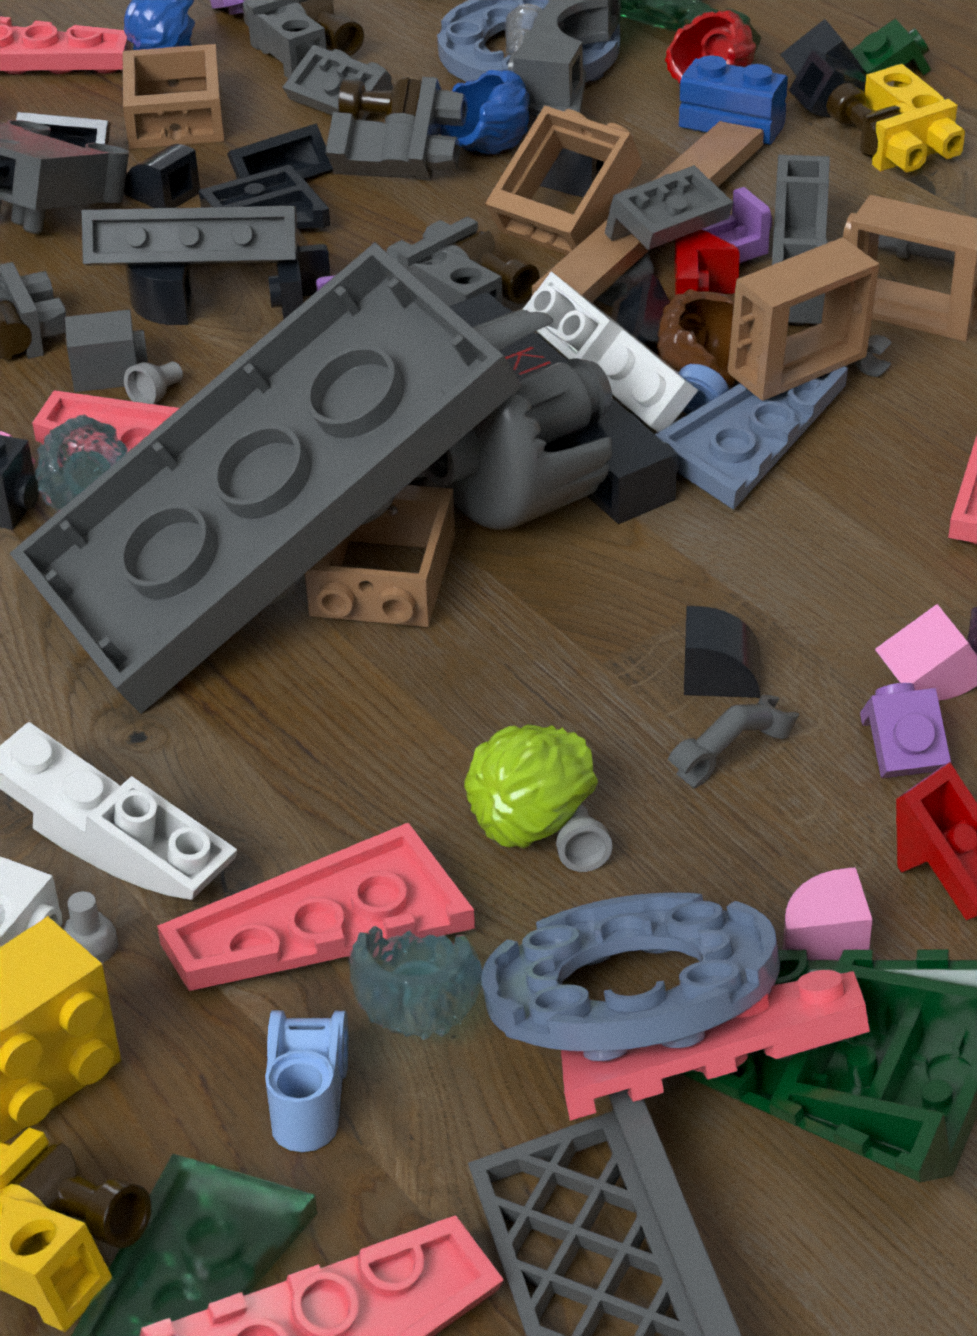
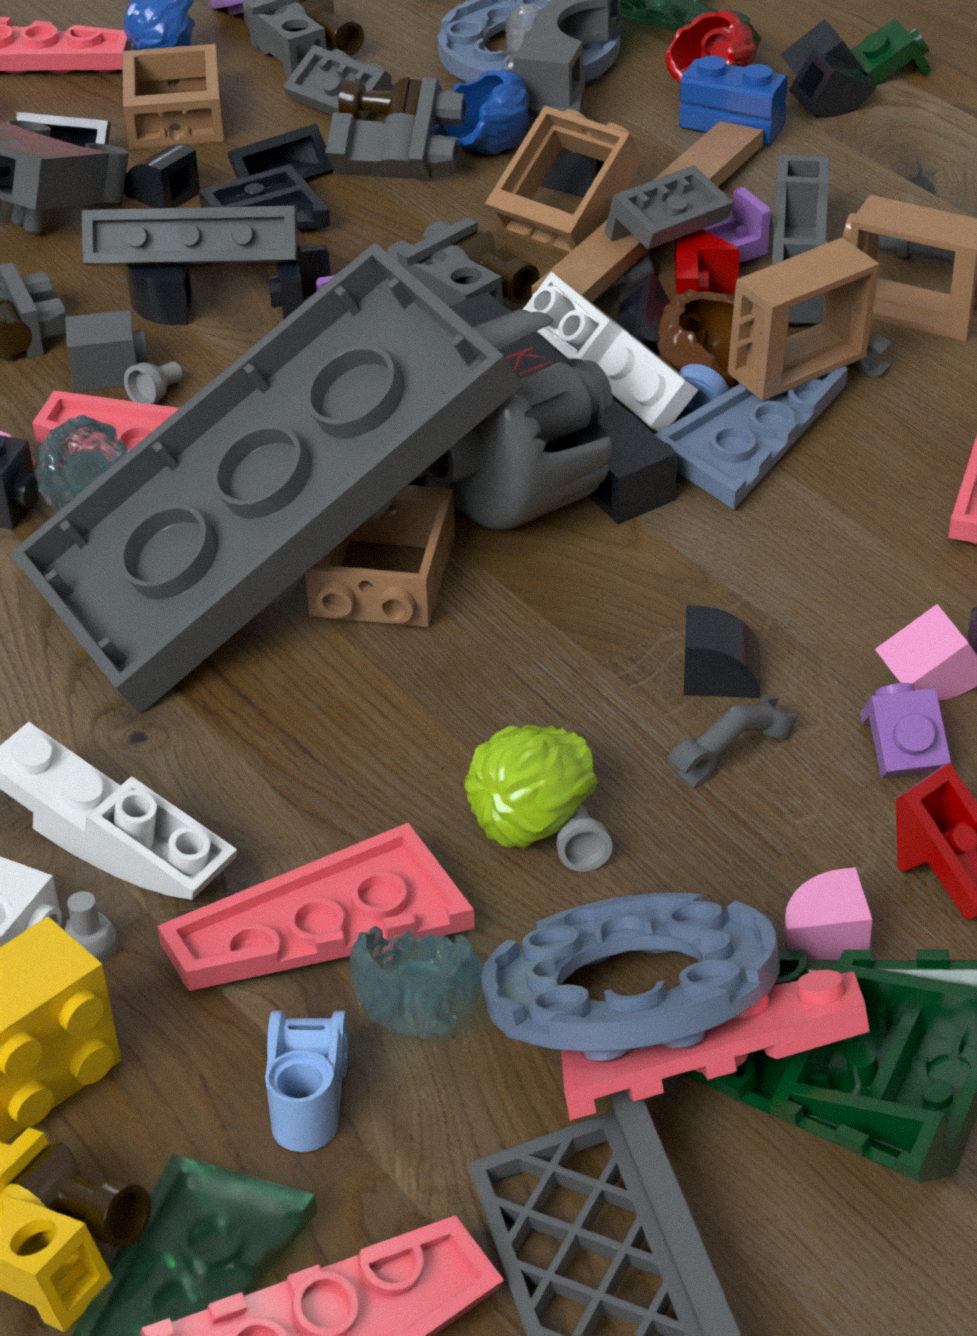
(899, 121): yellow hips -> none

